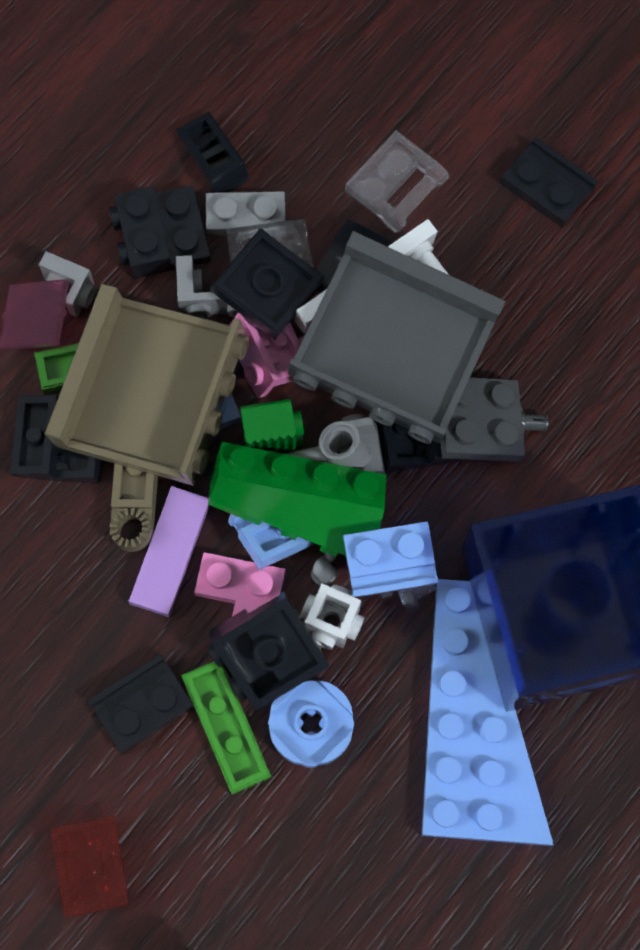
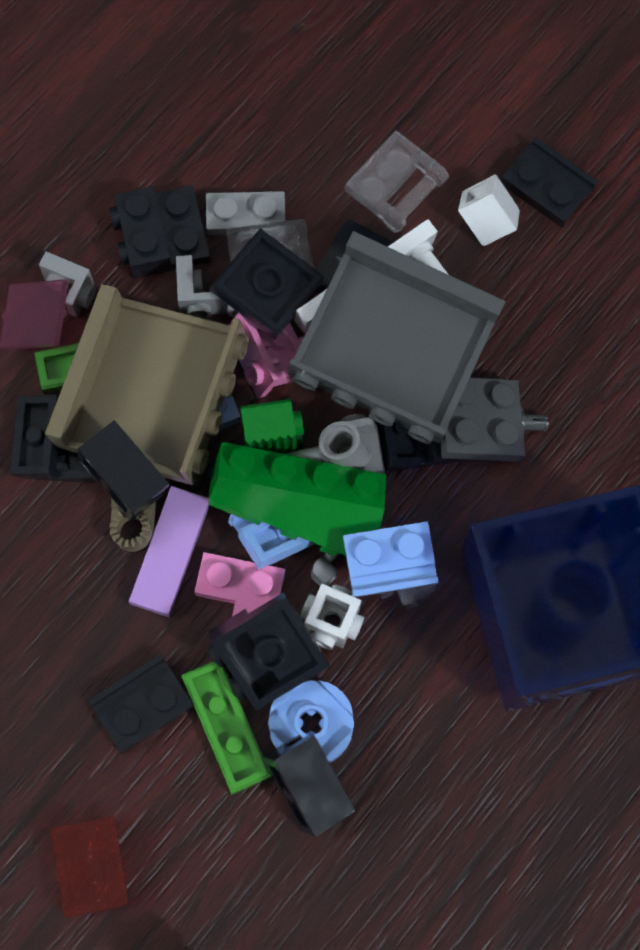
(122, 470): none -> black hinge
(224, 174): black slope -> none
(308, 784): none -> black hinge
(475, 750): light blue wing -> none
(489, 210): none -> white panel

